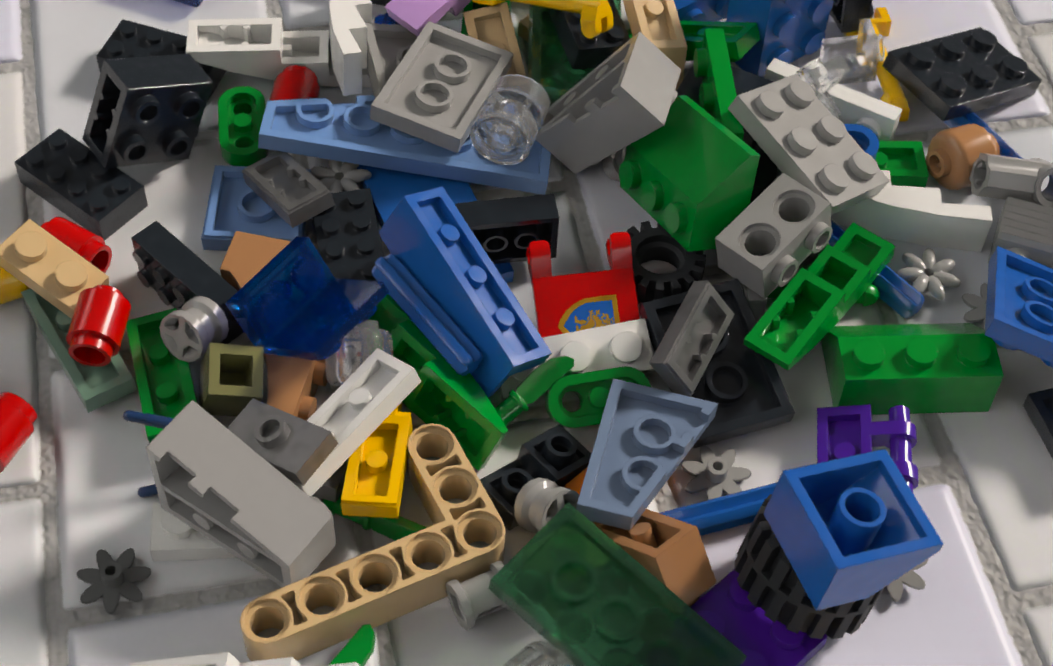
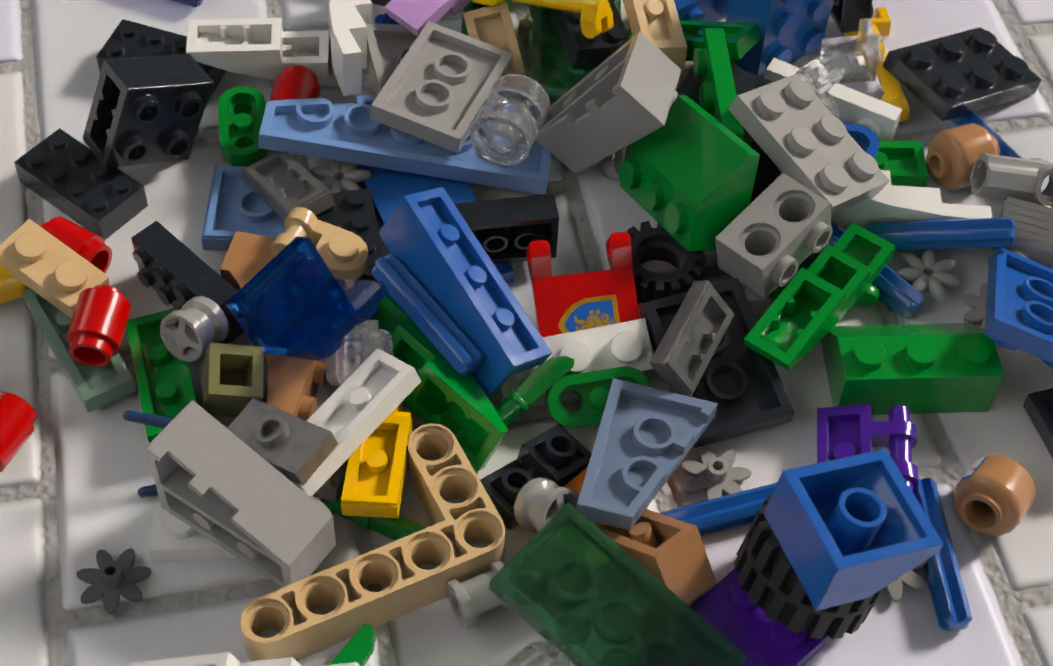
(339, 248): none -> tan plate
(942, 568): none -> blue axle
(947, 233): none -> blue axle
(994, 495): none -> medium nougat head

